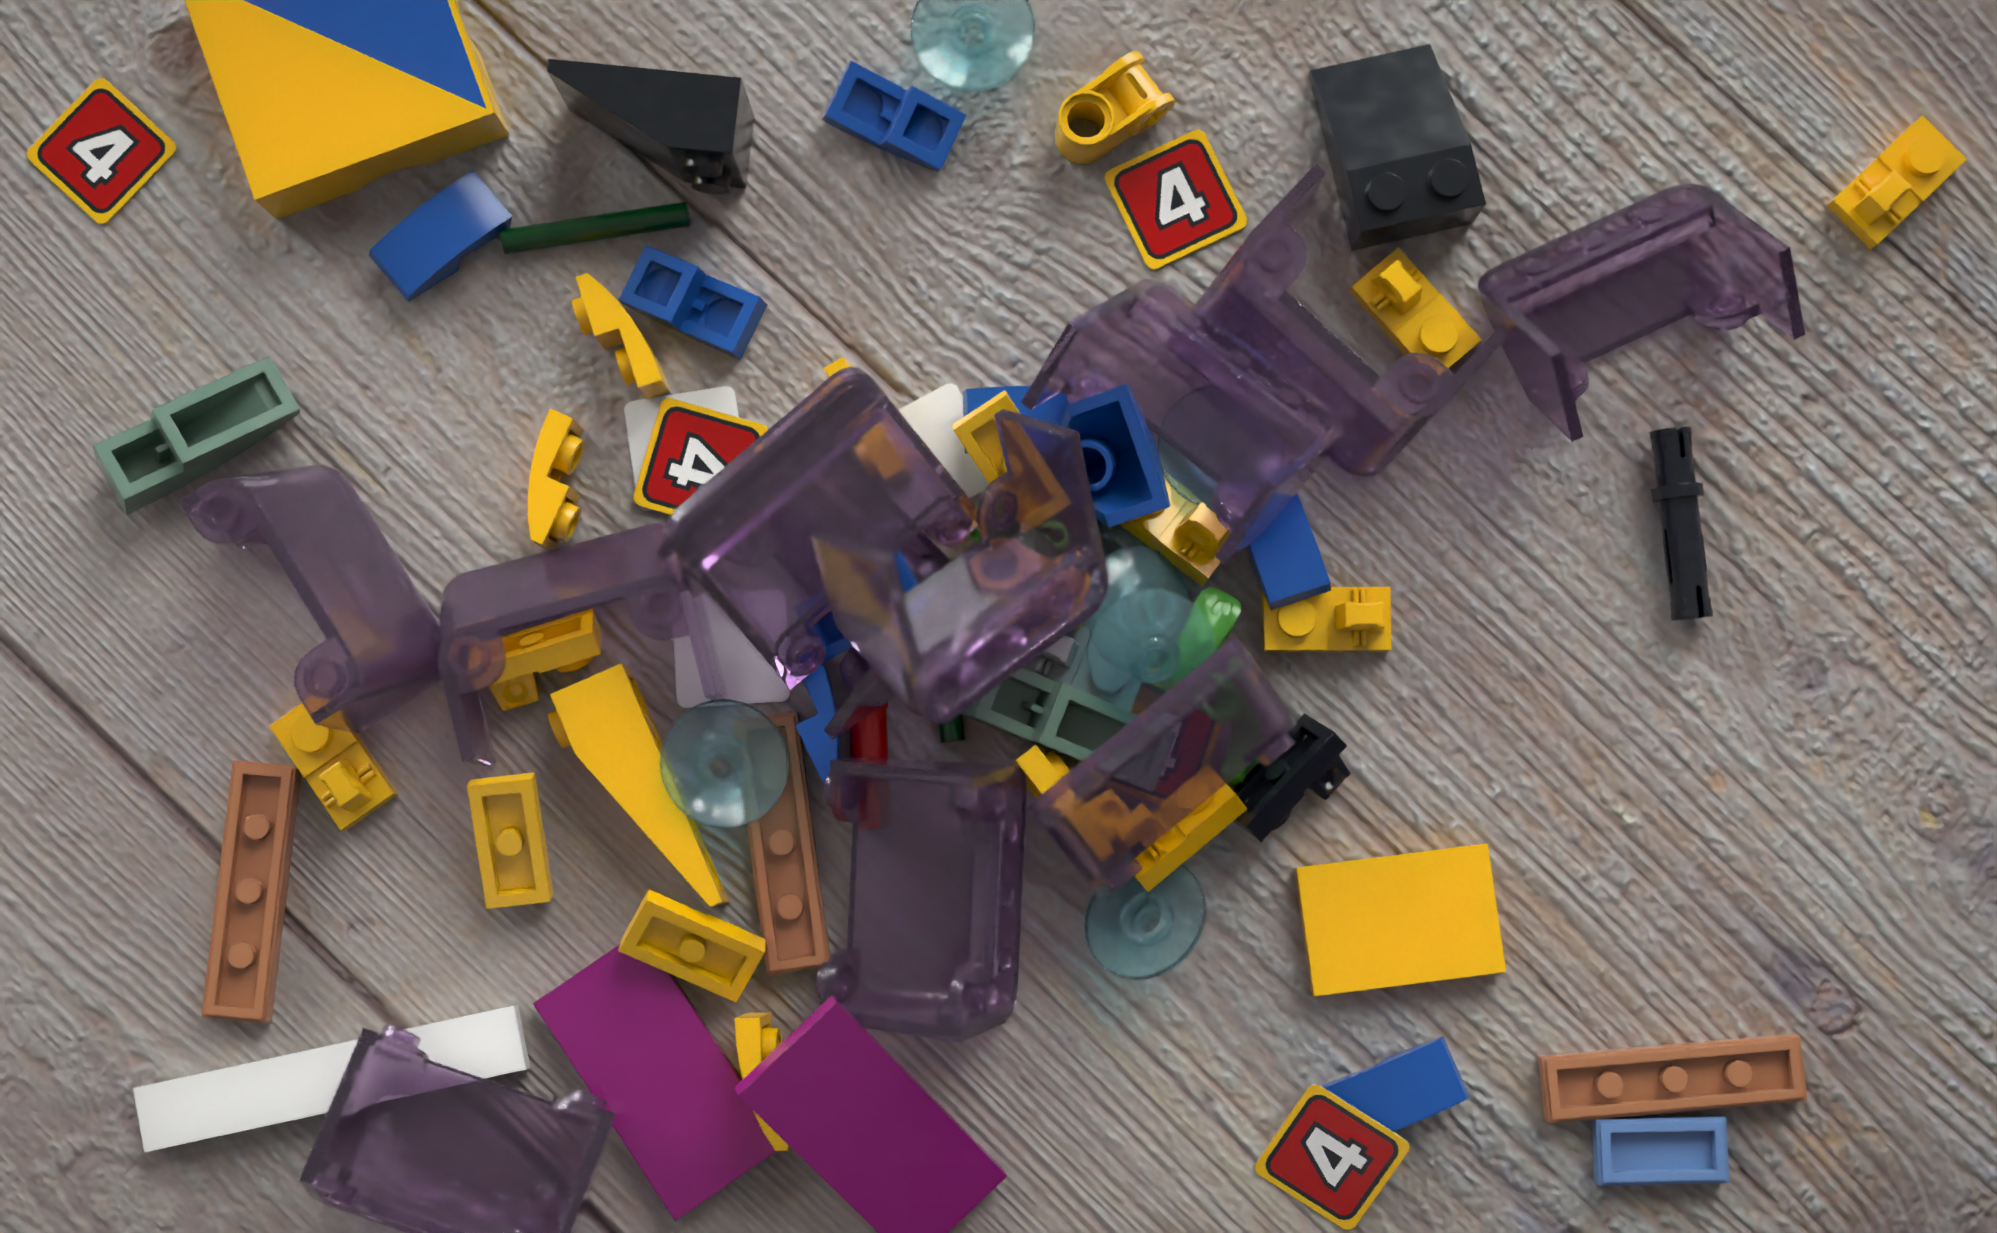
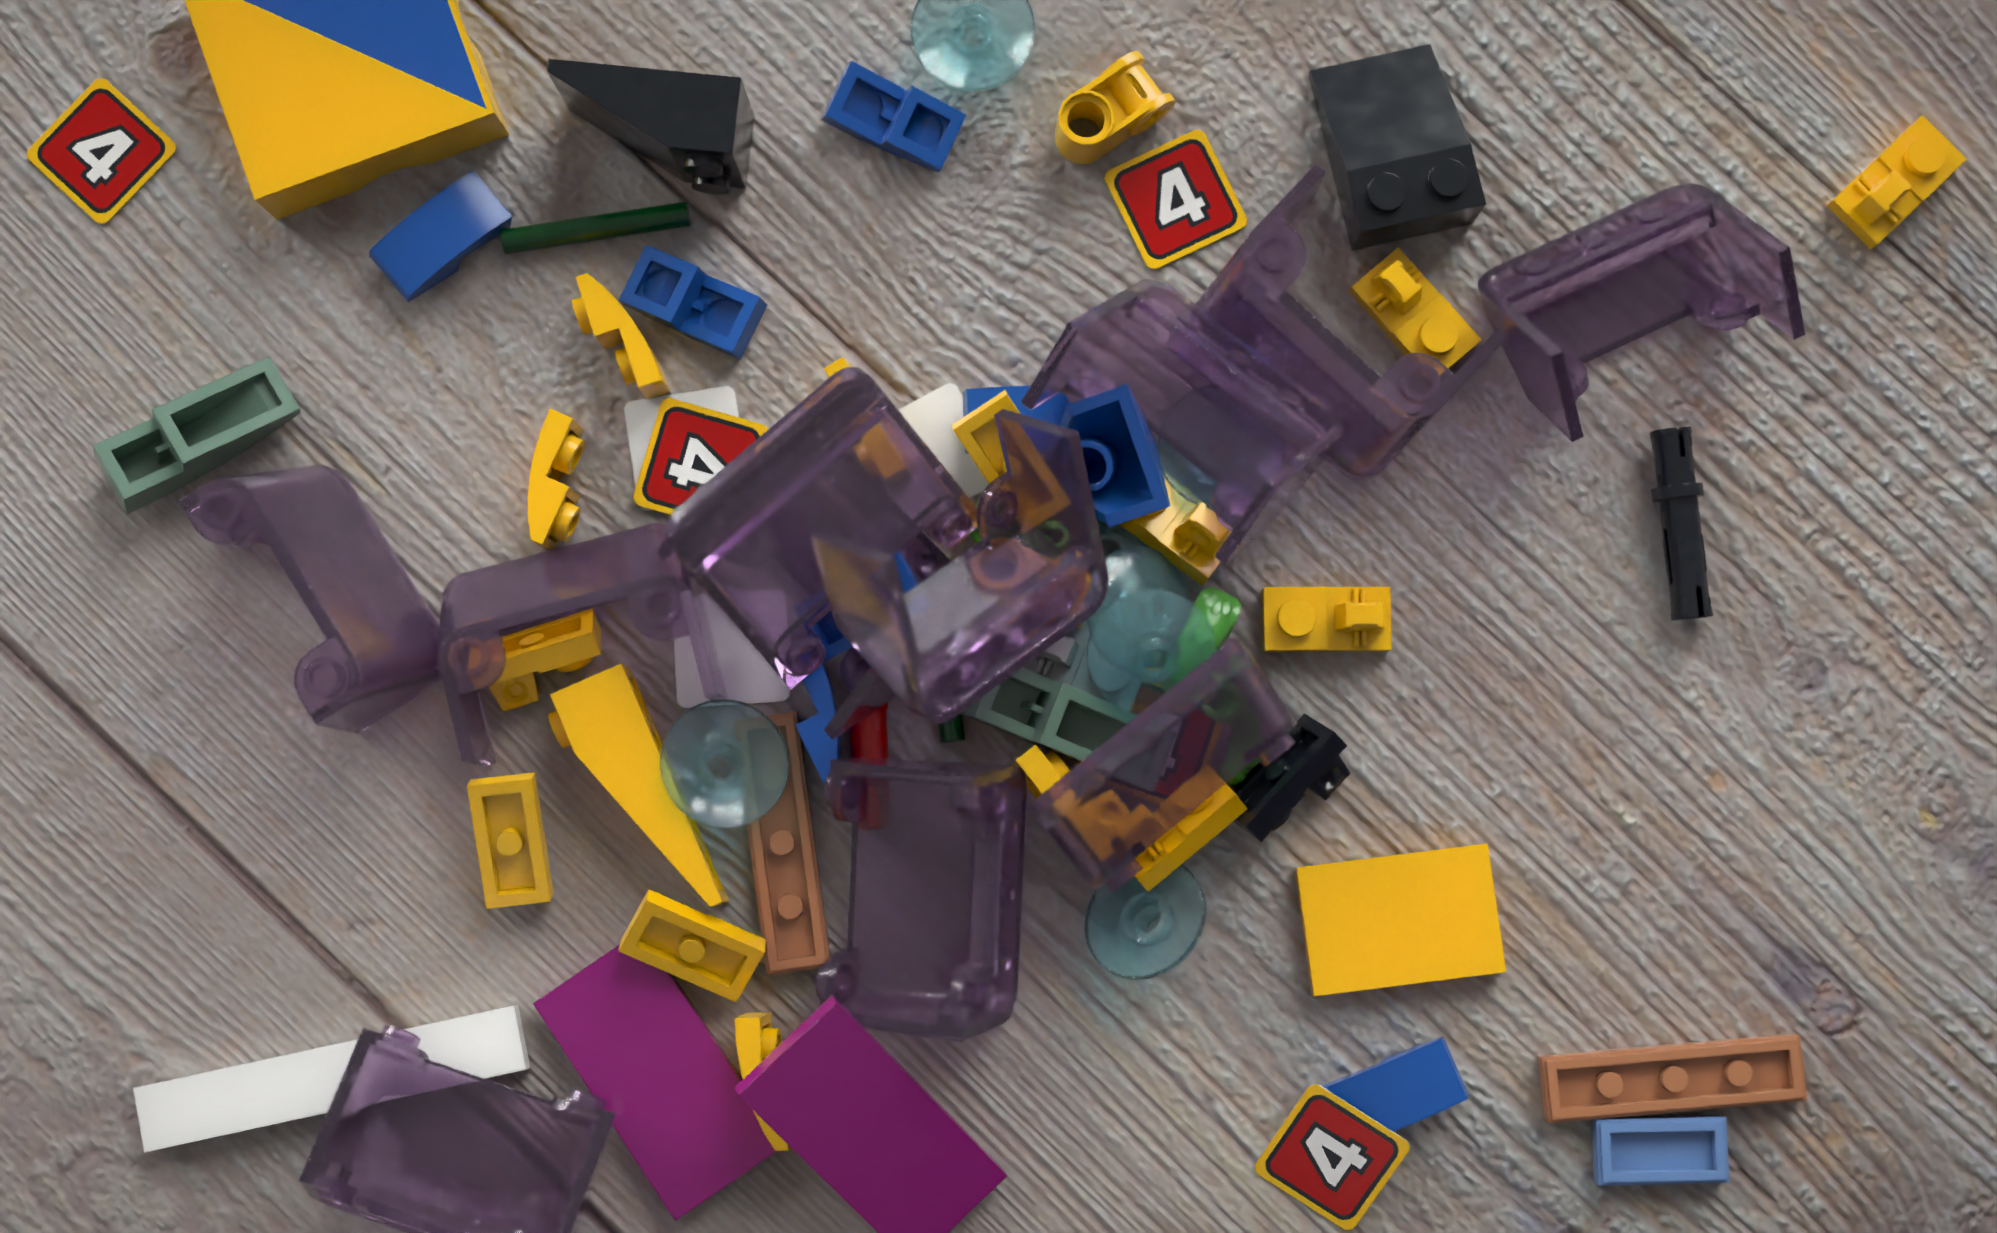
(251, 892): nougat tile -> none
(335, 767): yellow hinge -> none
(1288, 559): blue slope -> none

